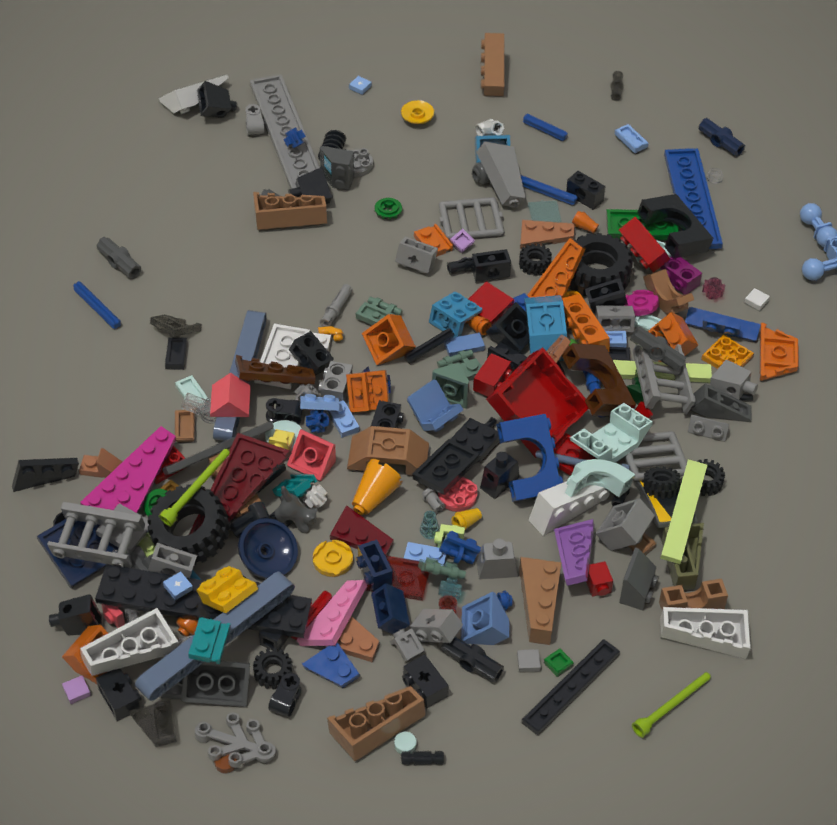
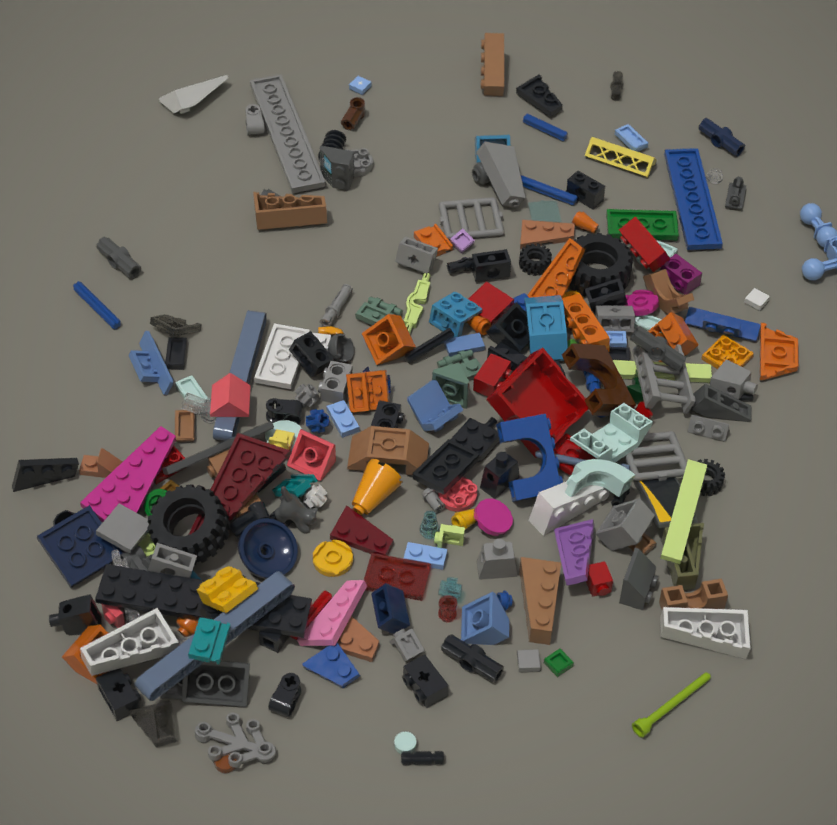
(76, 689): lavender tile -> none
(92, 517): light grey fence -> none
(150, 364): none -> medium blue bracket
(169, 515): lime piece -> none
(177, 585): light blue tile -> none
(214, 101): black torso -> none
(266, 659): black tyre -> none
(273, 371): reddish brown wing -> none
(294, 137): blue gear -> none
(312, 184): black torso -> none
(327, 402): light blue plate -> none
(341, 348): none -> dark grey hair
(354, 113): none -> reddish brown piece
(374, 564): dark blue brick -> none
(377, 722): medium nougat wedge -> none
(389, 203): green gear -> none
(417, 112): yellow dish -> none
(419, 296): none -> yellowish green piece
(436, 625): light grey brick -> none
(449, 569): sand green plate -> none
(459, 548): blue hips -> none
(489, 128): white piece -> none
(493, 517): none -> dark pink tile
(539, 95): none -> black wing
(558, 347): nougat wing -> none
(570, 687): black tile -> none
(624, 152): none -> light yellow fence
(661, 482): black tyre -> none
(672, 209): black arch -> none
(713, 288): clear pink gear -> none
(736, 194): none -> dark grey hinge

